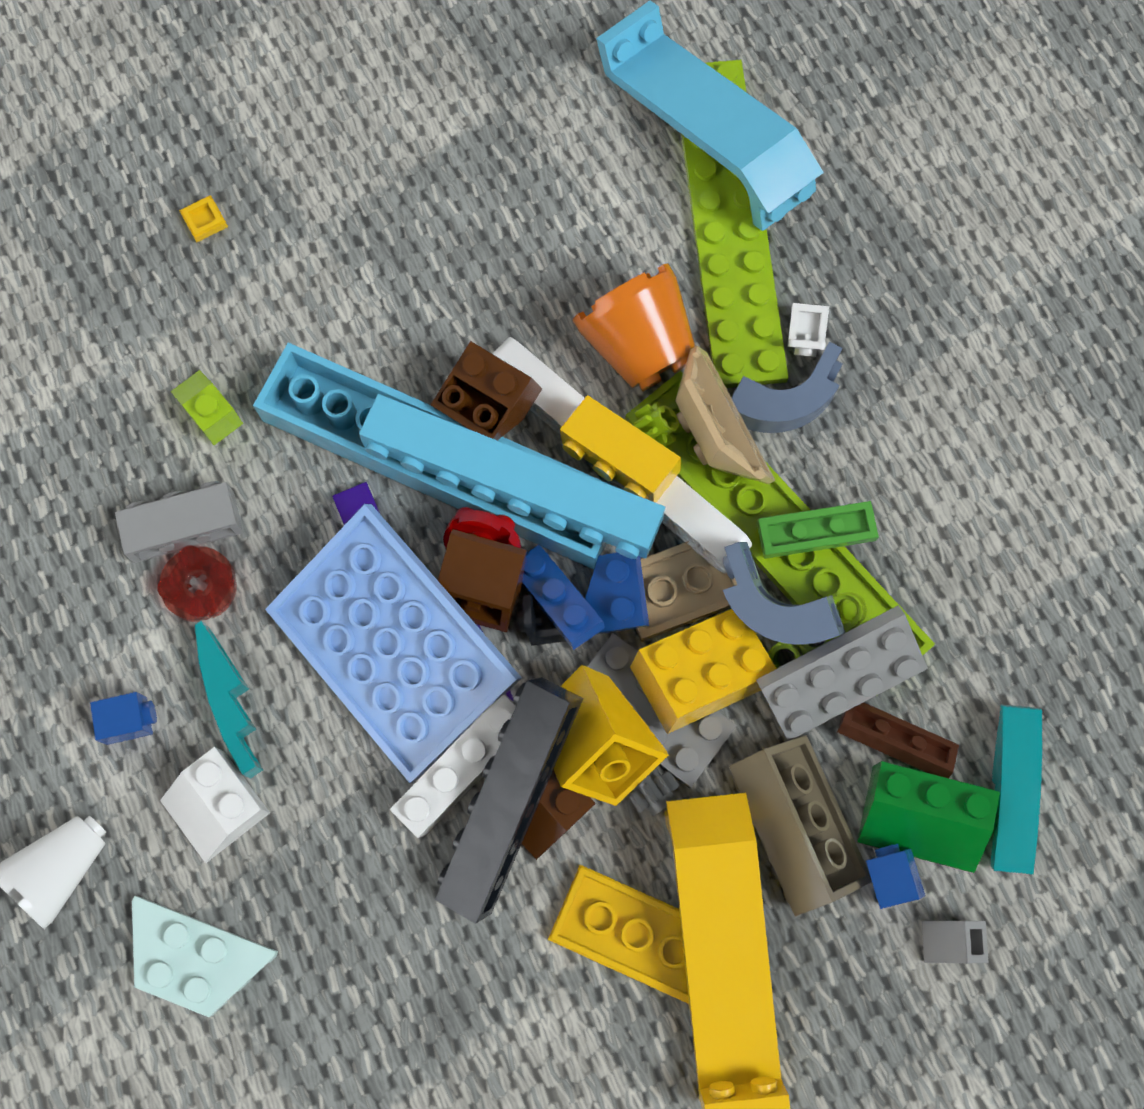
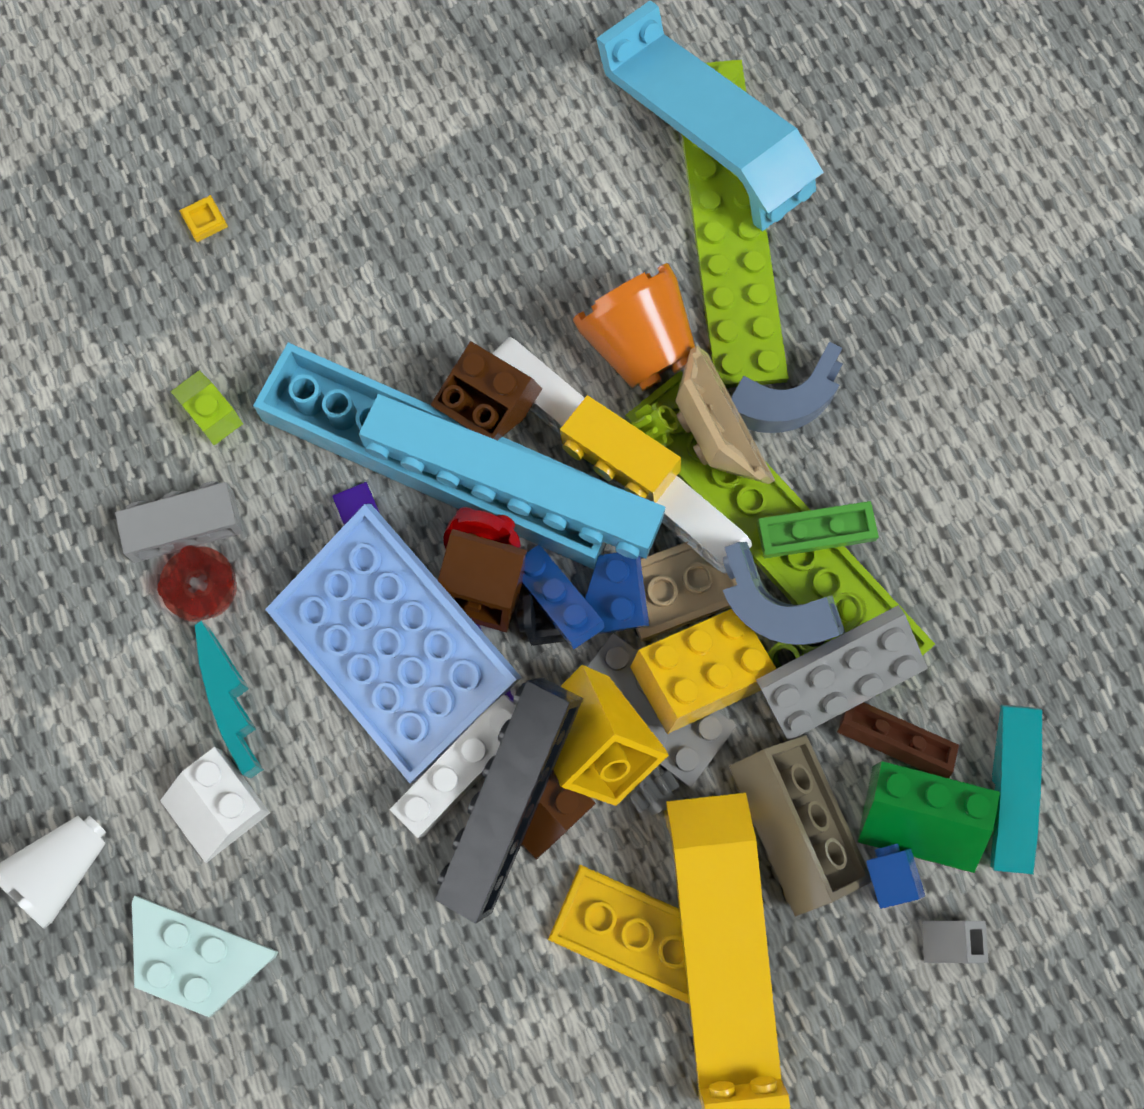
(122, 718): blue brick -> none
(808, 329): white bracket -> none

